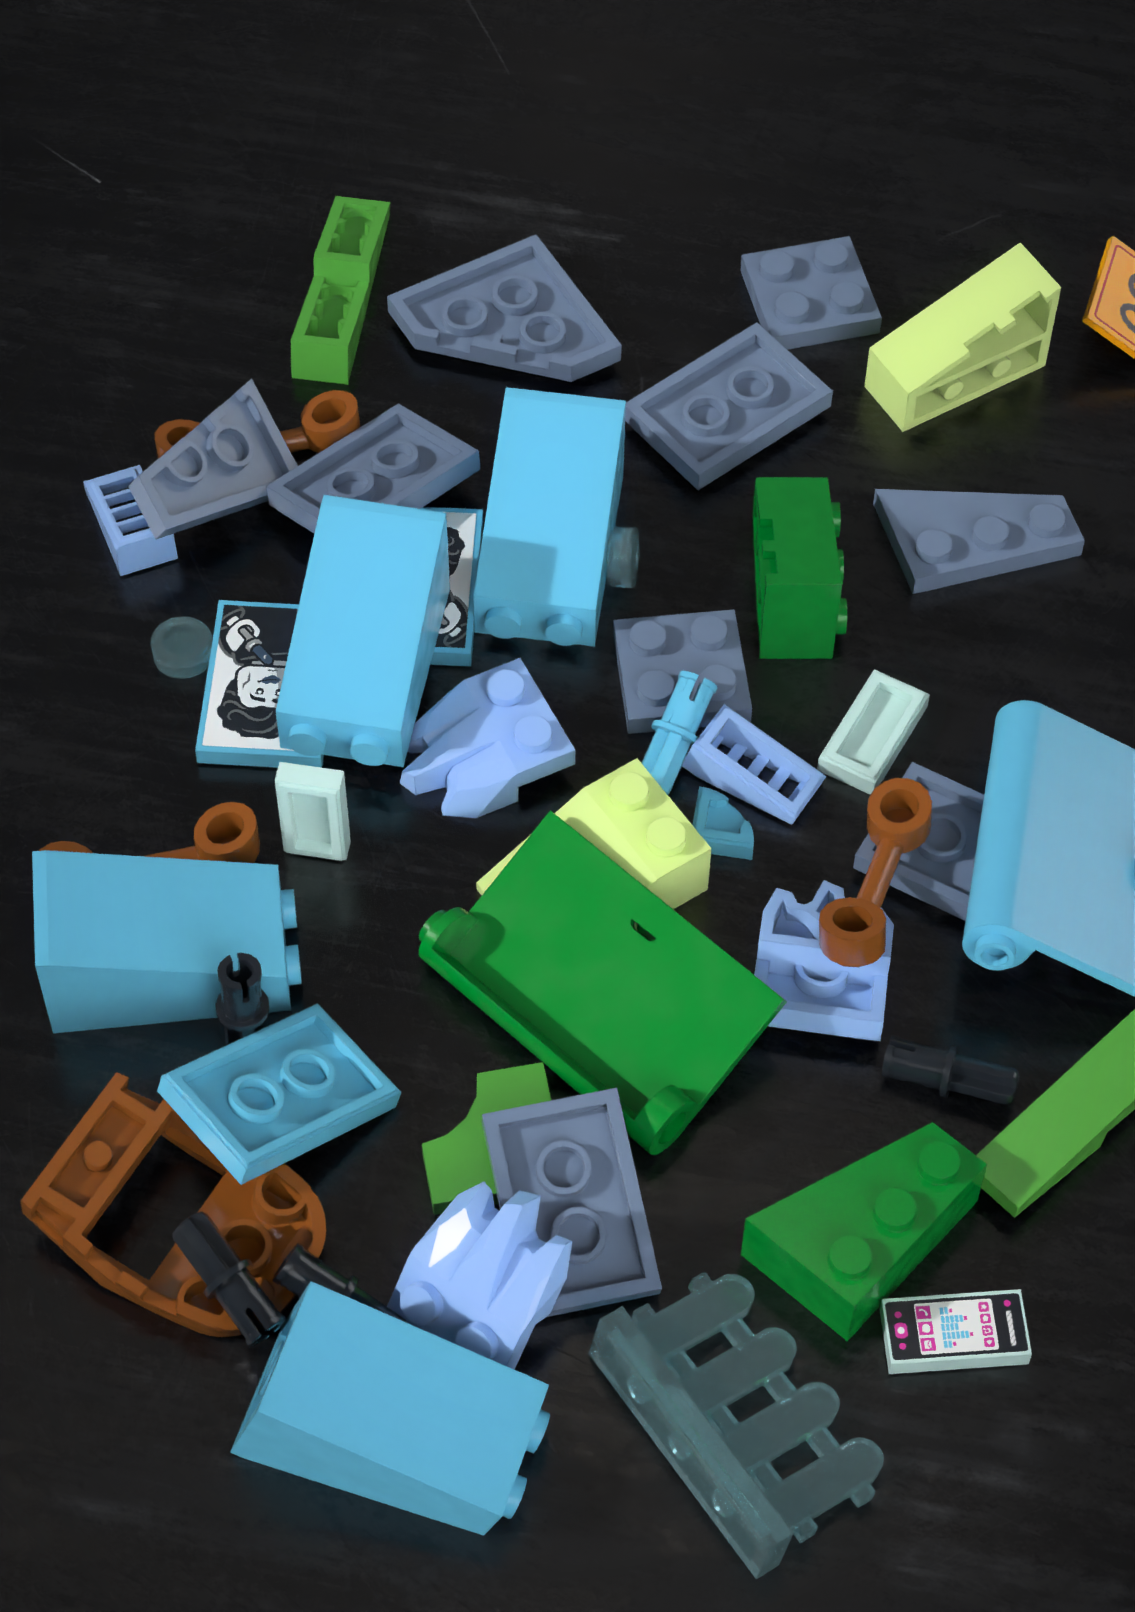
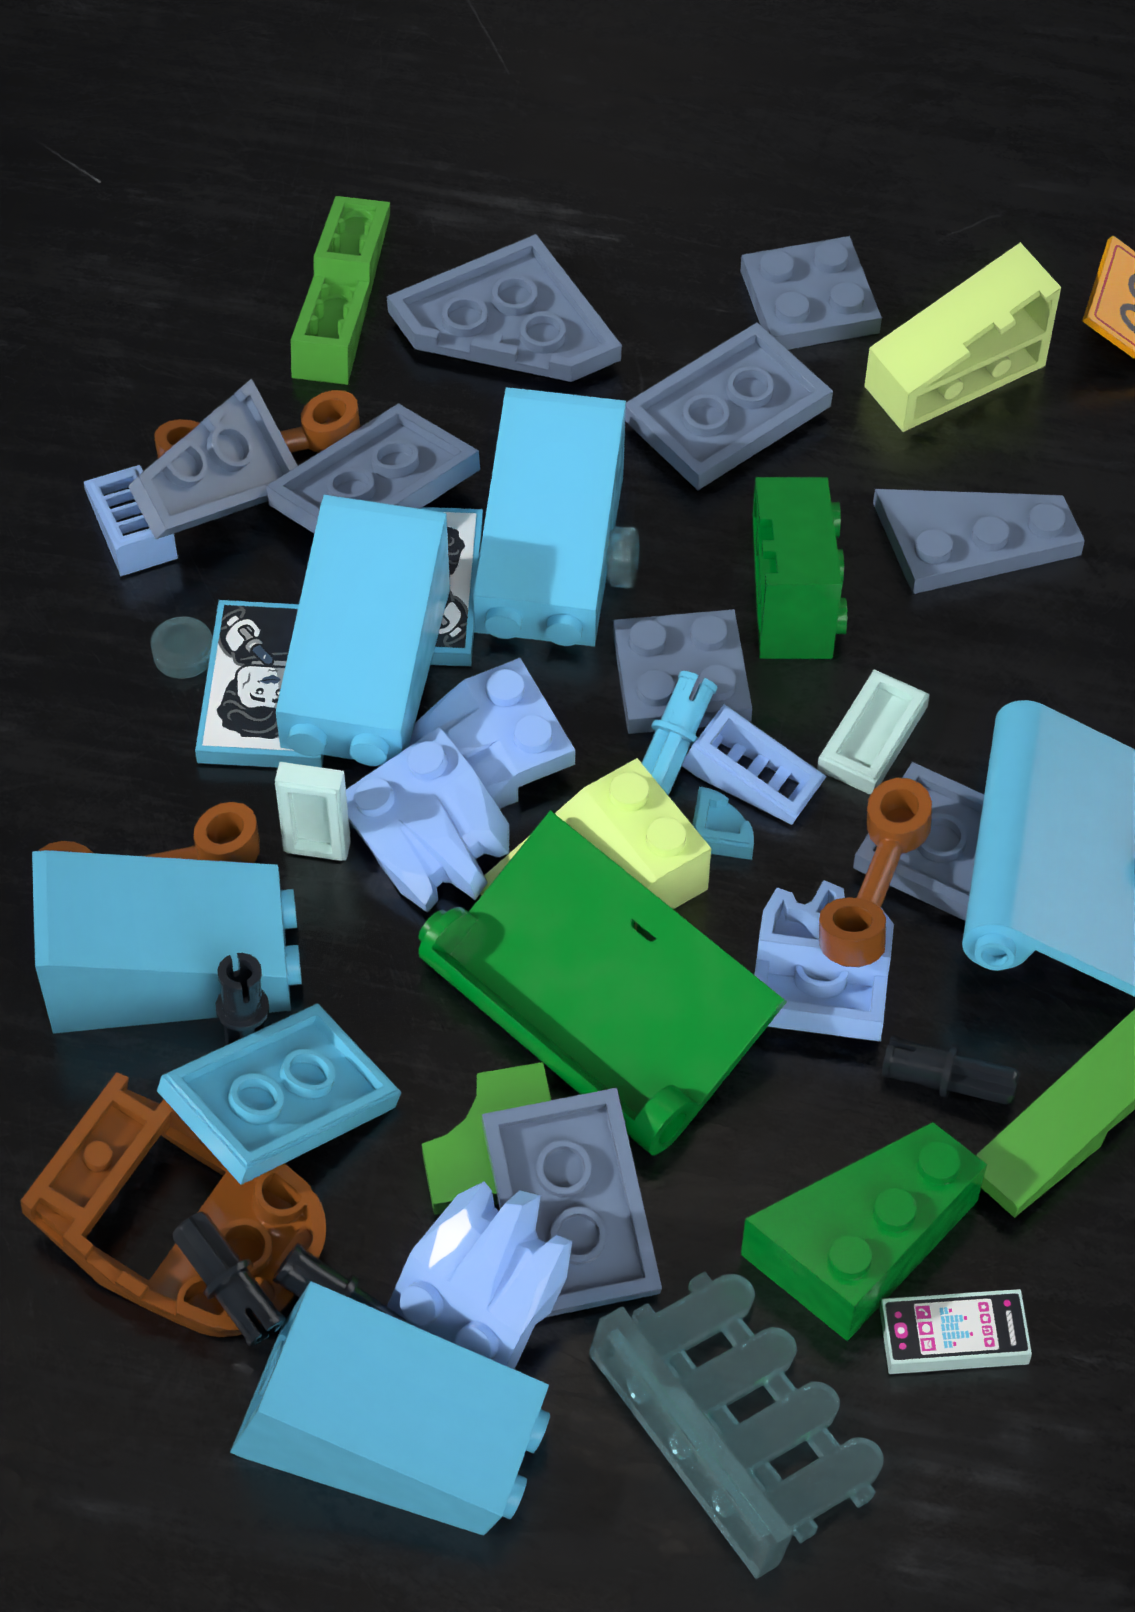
(428, 820): none -> light blue plate

